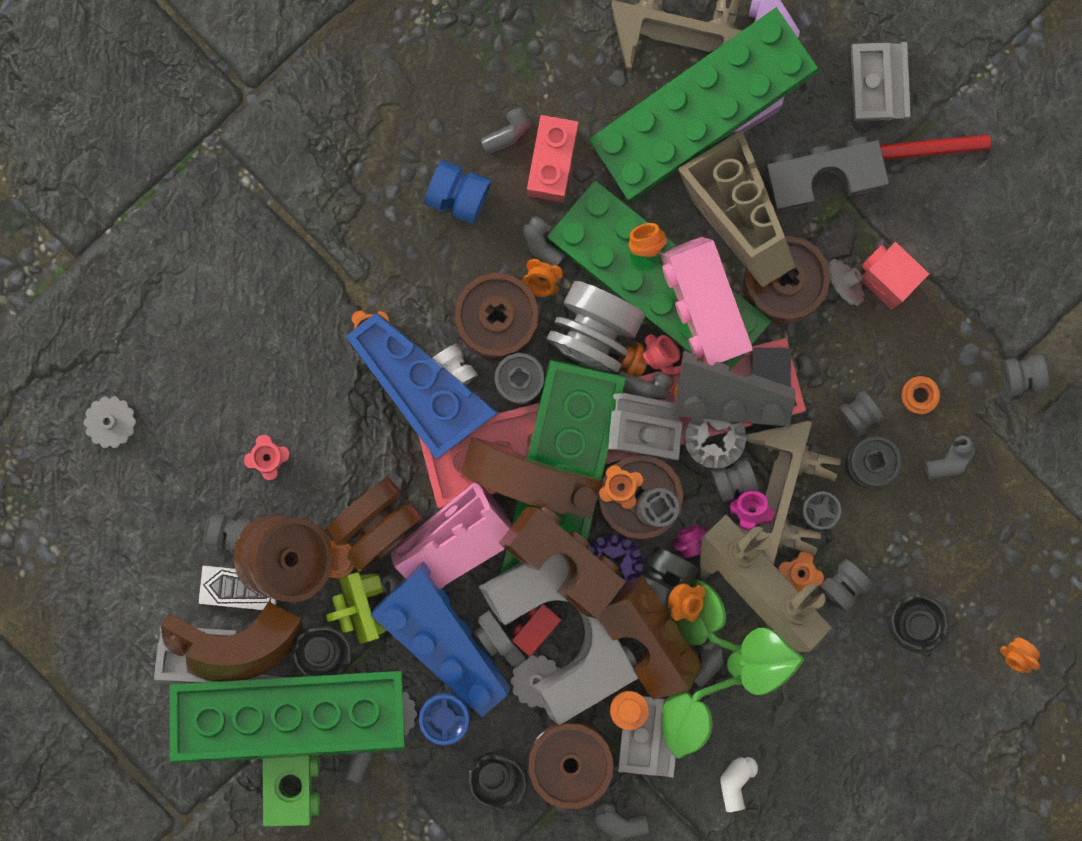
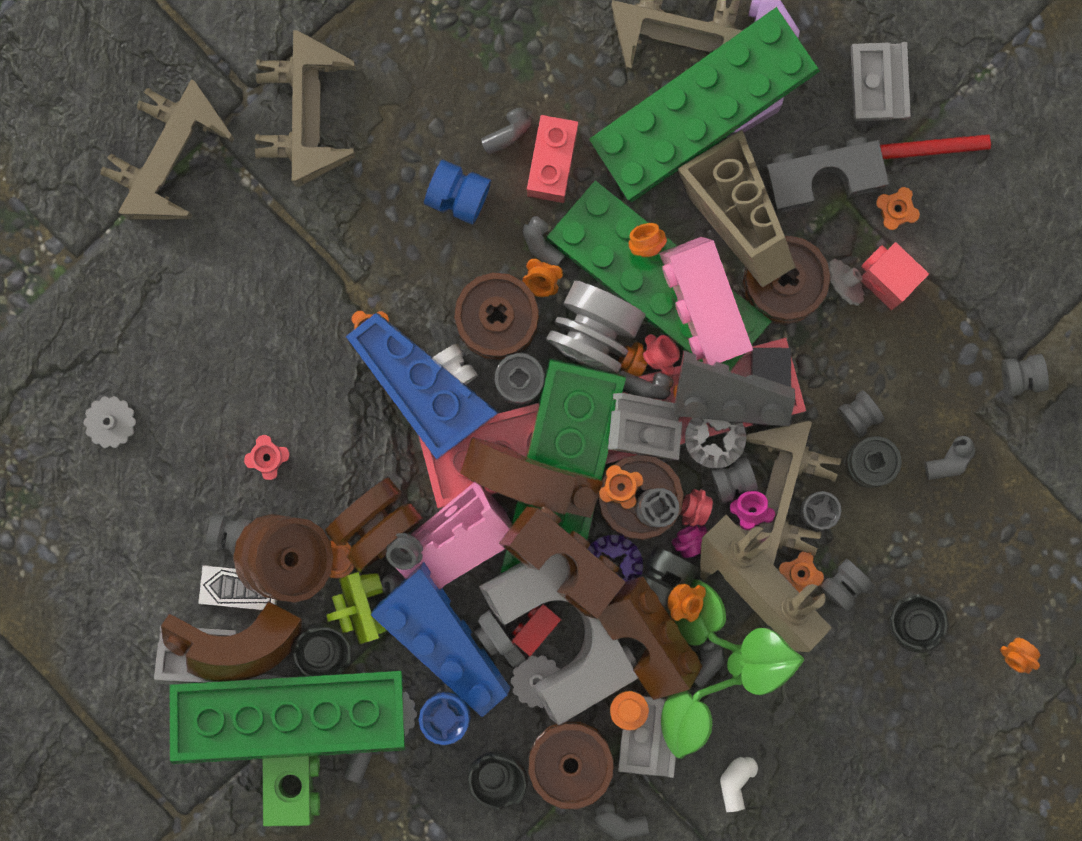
(144, 183): none -> dark tan hose
(302, 143): none -> dark tan hose
(404, 551): none -> dark grey plate
(696, 508): none -> coral plate
(888, 203): none -> orange plate
(931, 390): orange plate -> none

